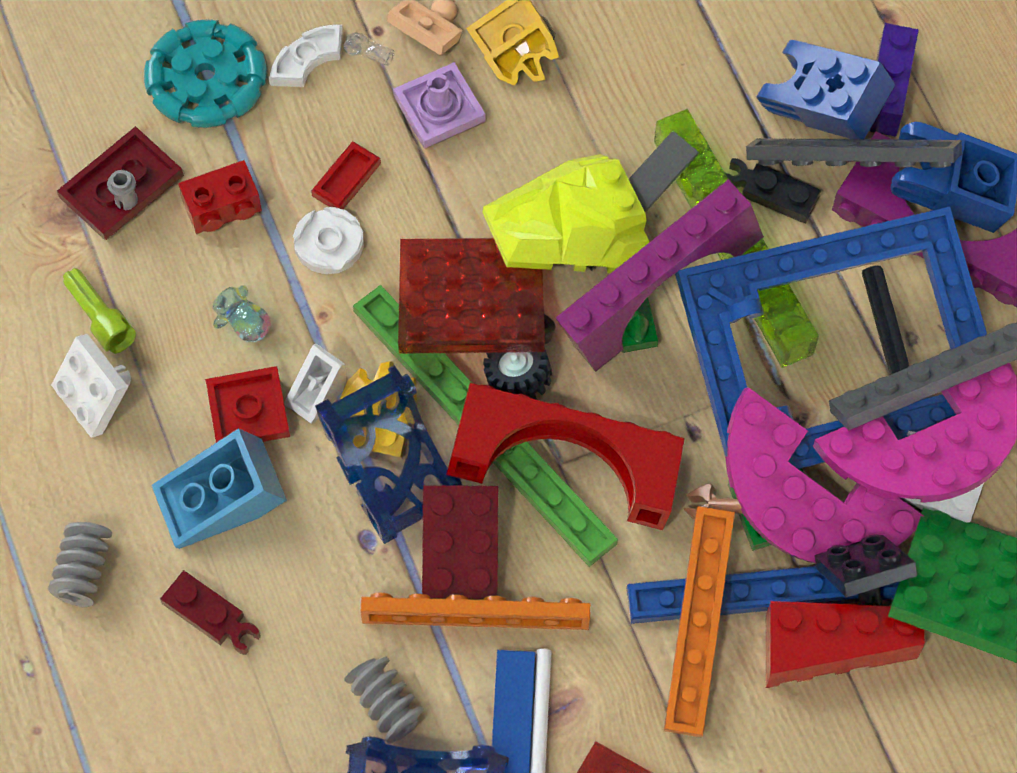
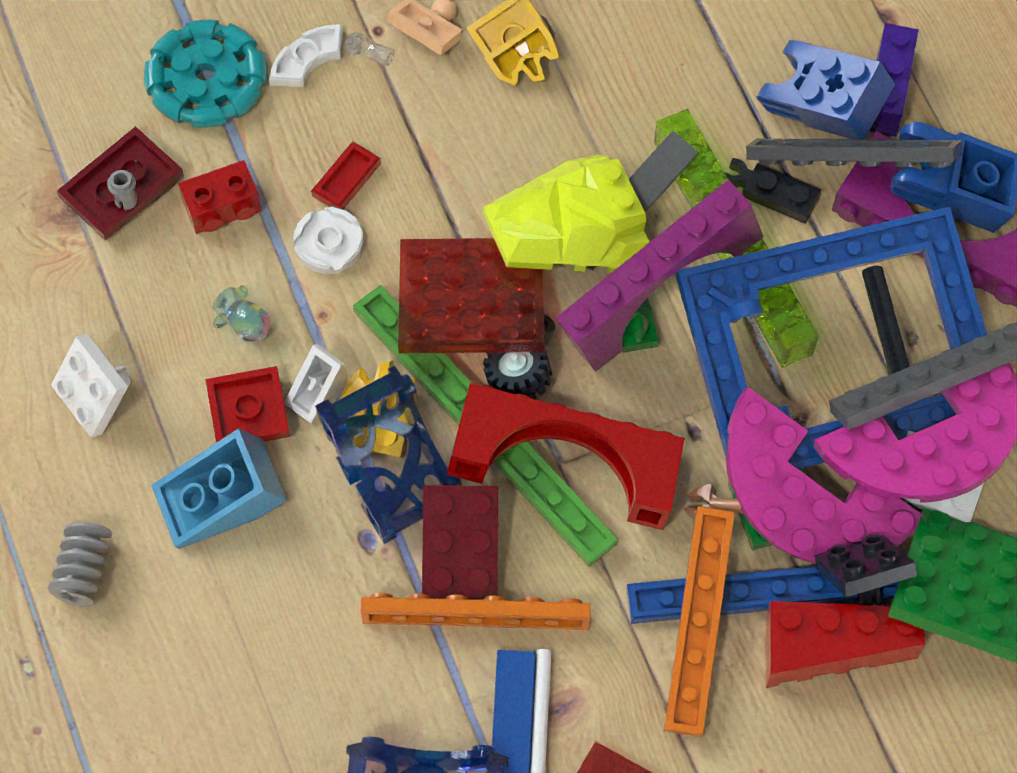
(107, 325): lime piece -> none
(208, 611): dark red plate -> none
(384, 698): light grey piece -> none
(439, 105): lavender plate -> none

